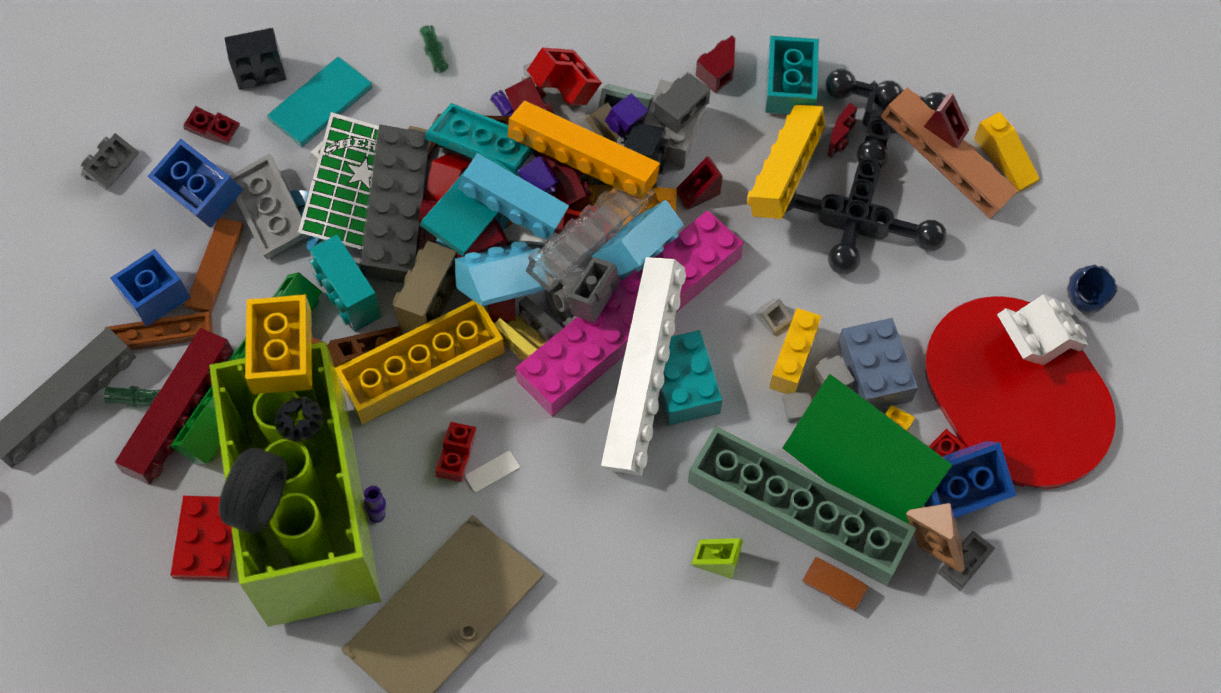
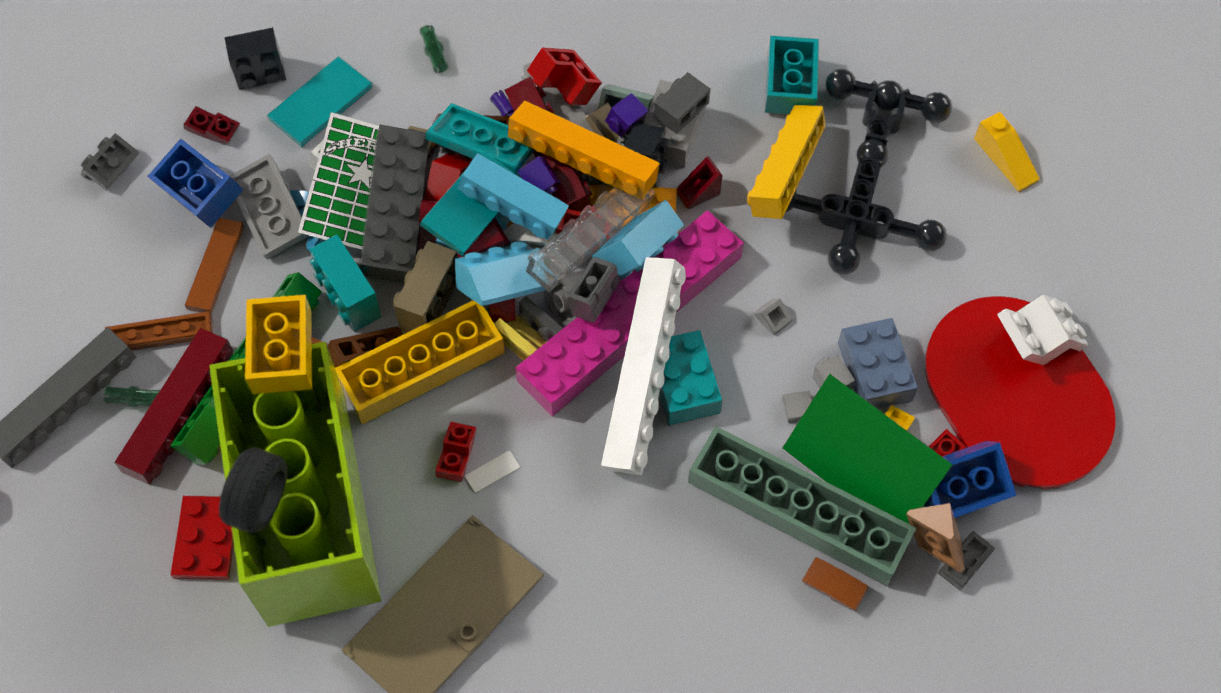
(150, 287): blue brick -> none
(303, 429): black gear -> none
(374, 504): dark purple pin -> none
(717, 66): dark red slope -> none
(718, 555): lime slope -> none
(795, 351): yellow brick -> none
(841, 129): dark red slope -> none
(948, 122): dark red slope -> none
(960, 165): nougat brick -> none
(1091, 288): dark blue hair -> none

